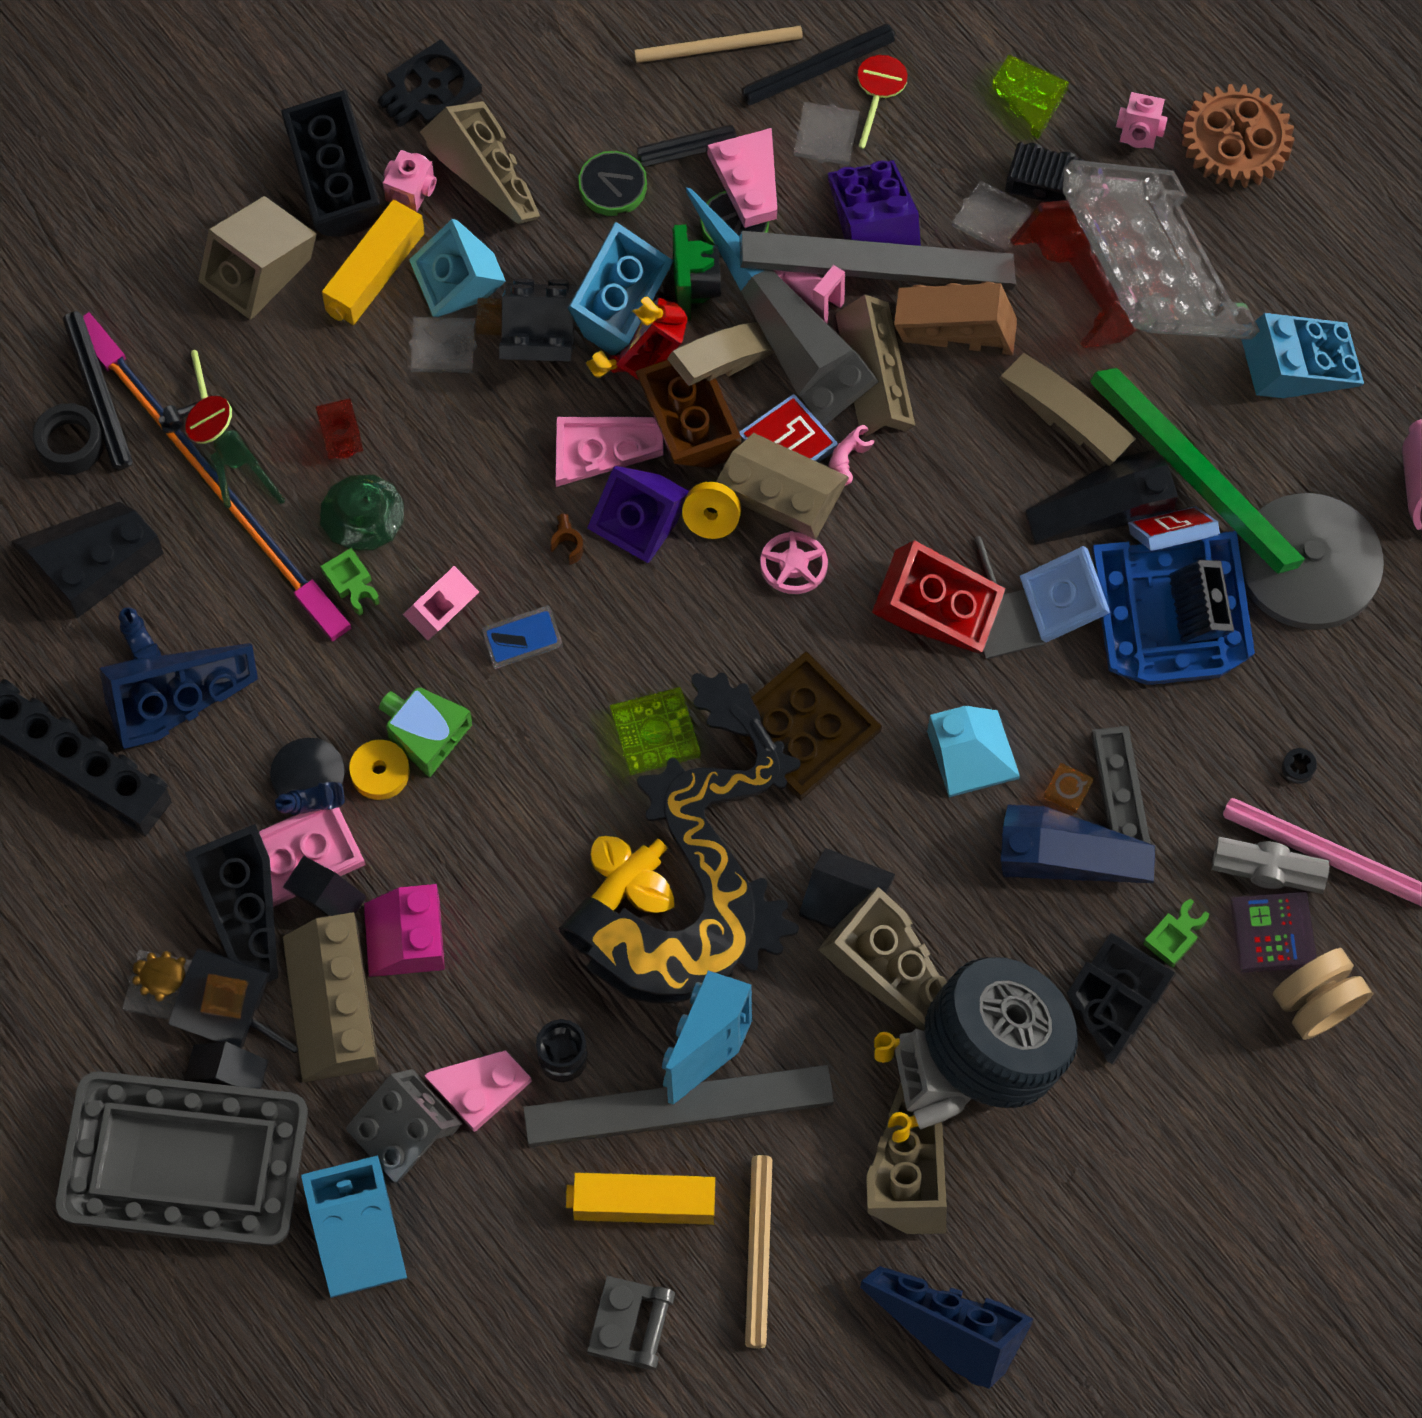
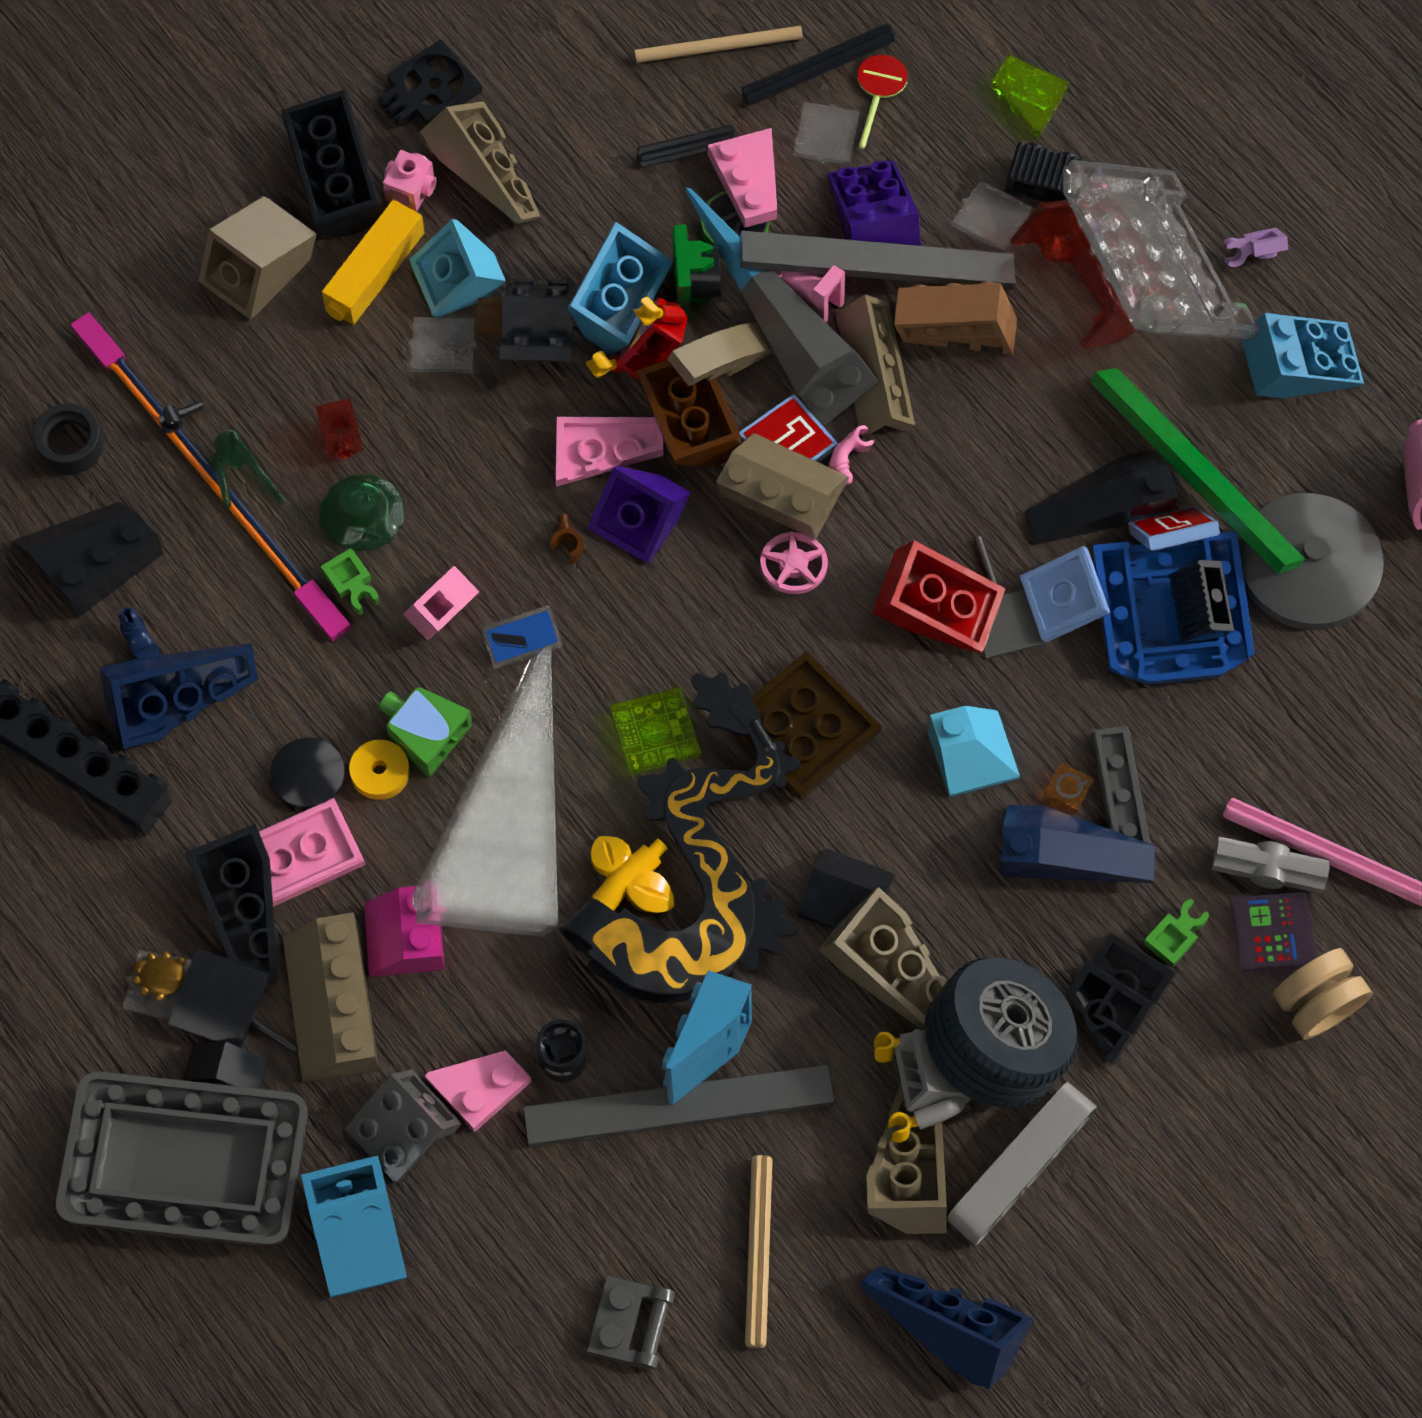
(97, 390): black axle -> none
(210, 415): red piece -> none
(224, 996): clear orange tile -> none
(317, 798): dark blue piece -> none
(323, 889): black slope -> none
(500, 844): none -> clear slope
(612, 183): black tile -> none
(642, 1198): yellow brick -> none
(711, 496): yellow piece -> none
(1021, 1163): none -> light grey beam
(1068, 407): dark tan slope -> none
(1142, 121): bright pink brick -> none
(1260, 244): none -> lavender plate
(1263, 127): nougat gear -> none
(1302, 754): black bush -> none

